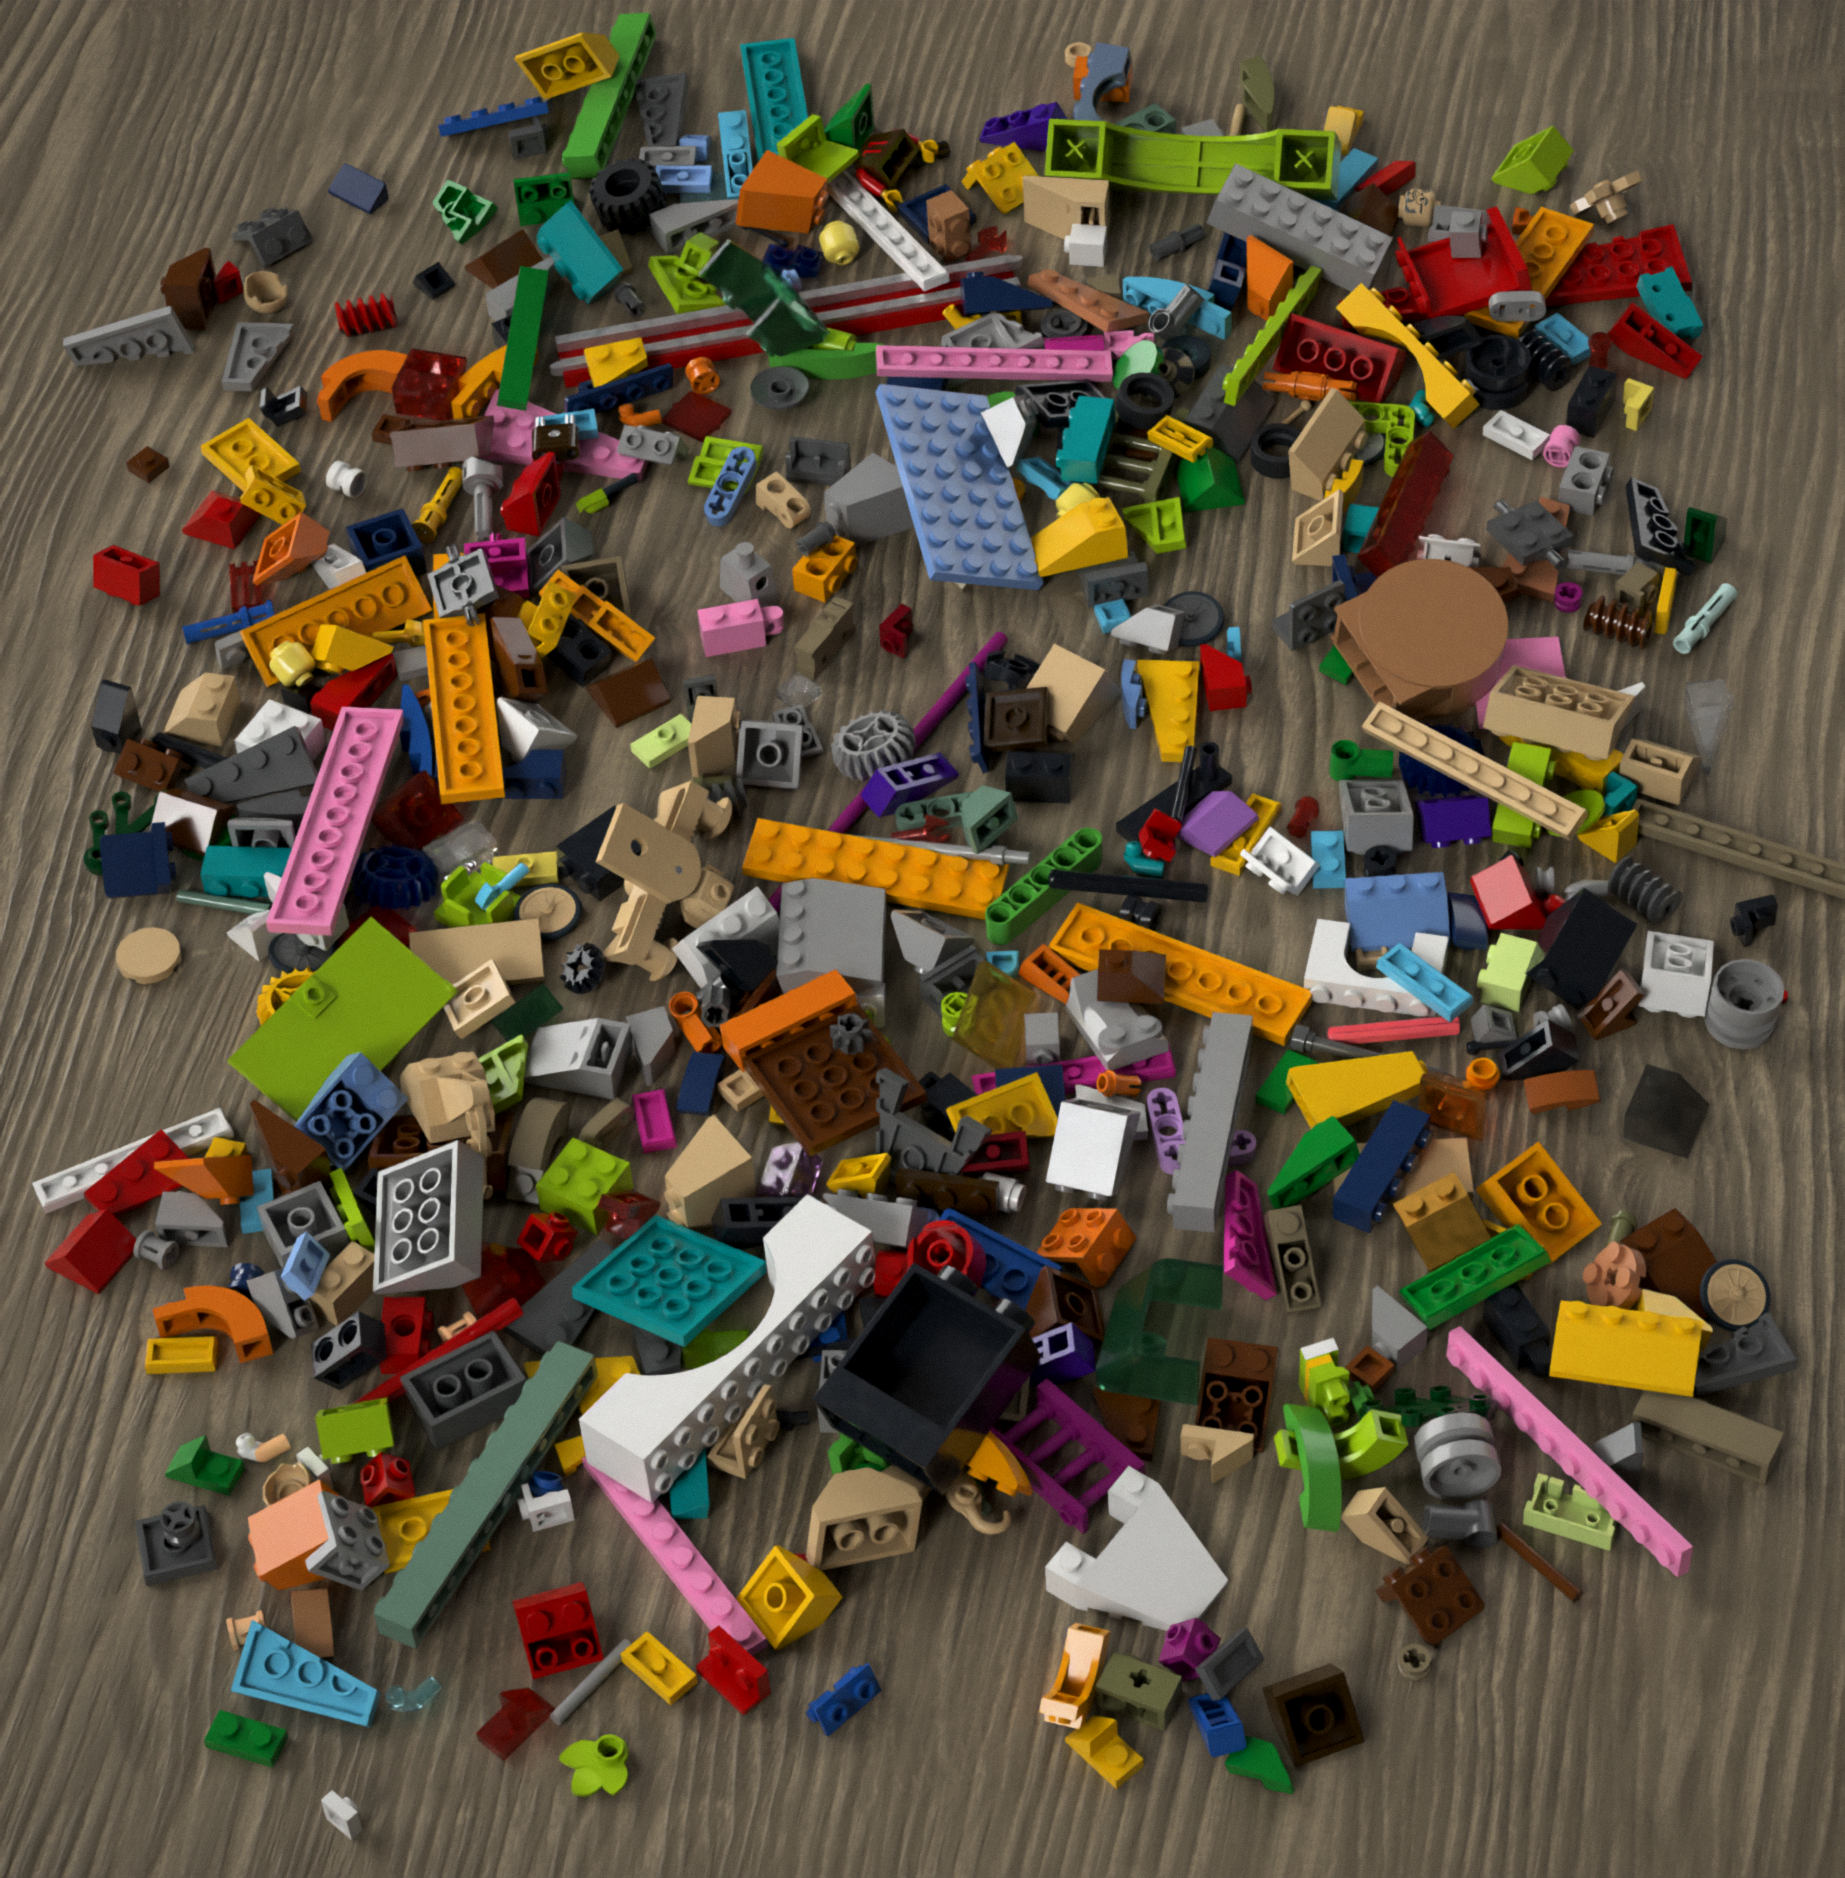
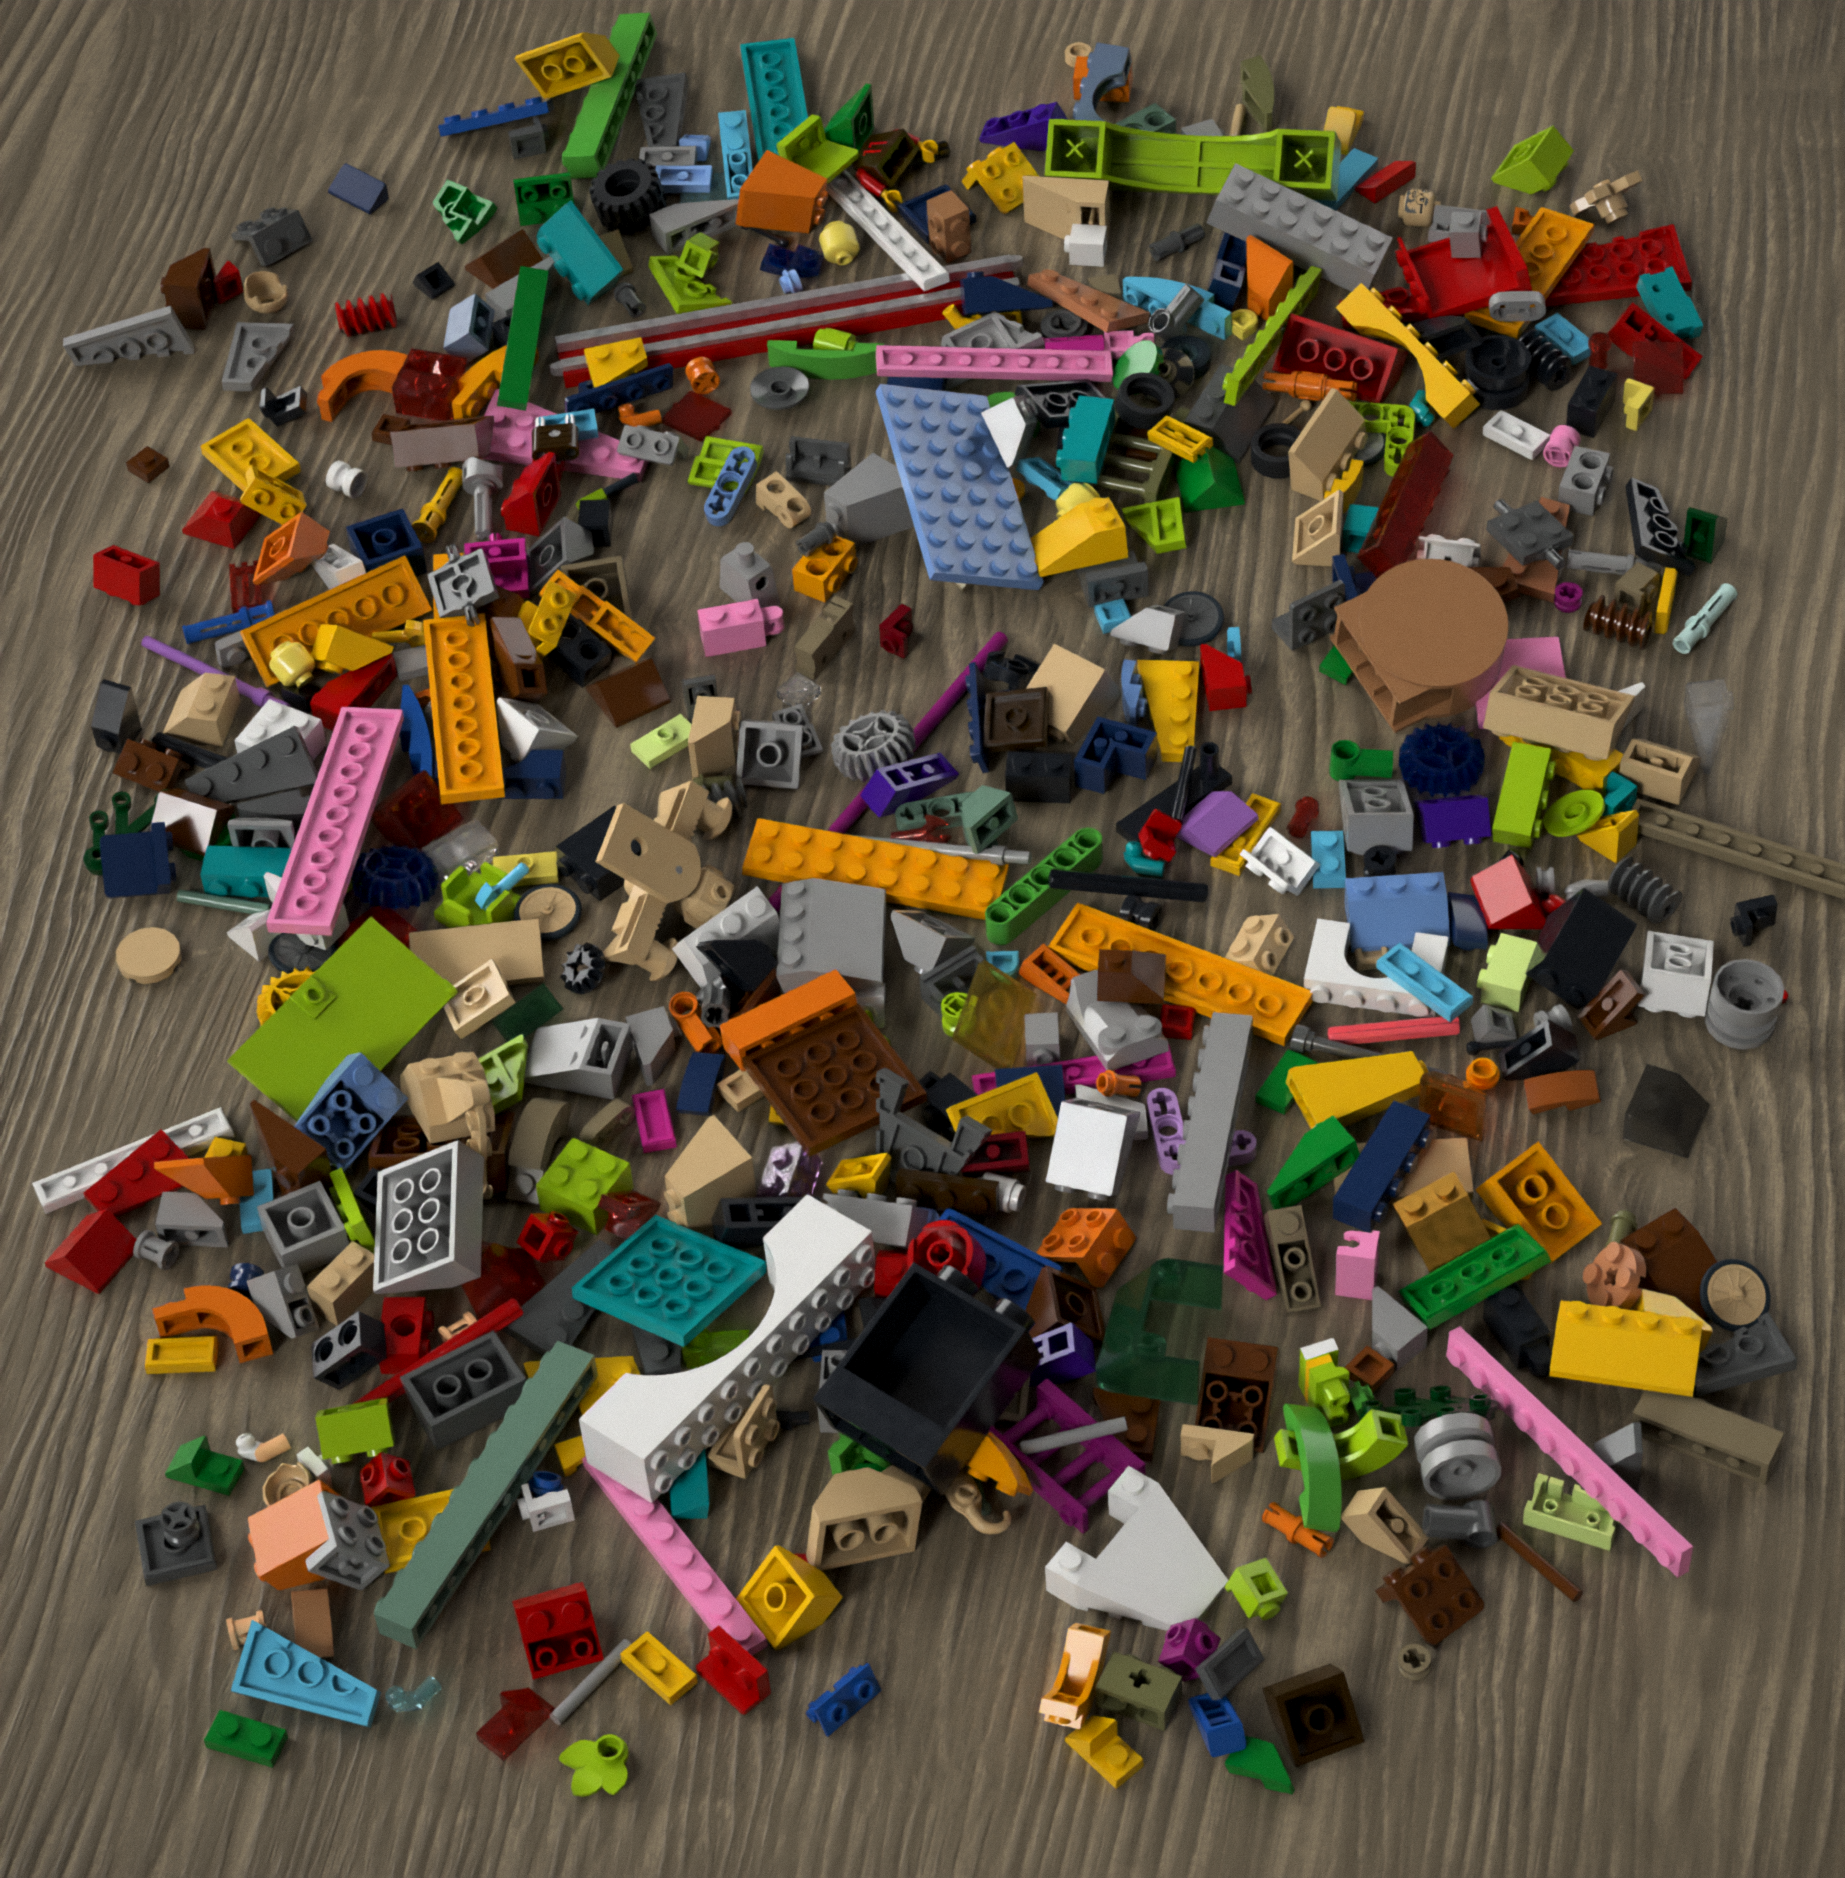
(258, 695): none -> medium lavender bar
(305, 1266): light blue plate -> none
(342, 1814): white plate -> none
(469, 328): none -> sand blue brick
(597, 518): none -> black brick
(778, 312): clear green windscreen -> none
(850, 1033): dark grey gear -> none
(988, 242): clear red bar -> none
(1074, 1436): none -> light grey bar
(1113, 749): none -> dark blue brick
(1178, 1021): none -> red tile
(1244, 323): none -> light yellow tile
(1257, 1589): none -> lime brick
(1261, 943): none -> tan bracket
(1294, 1530): none -> orange pin
(1358, 1265): none -> bright pink hinge
(1372, 209): reddish brown slope -> none
(1475, 771): tan plate -> none
(1659, 366): none -> clear red piece

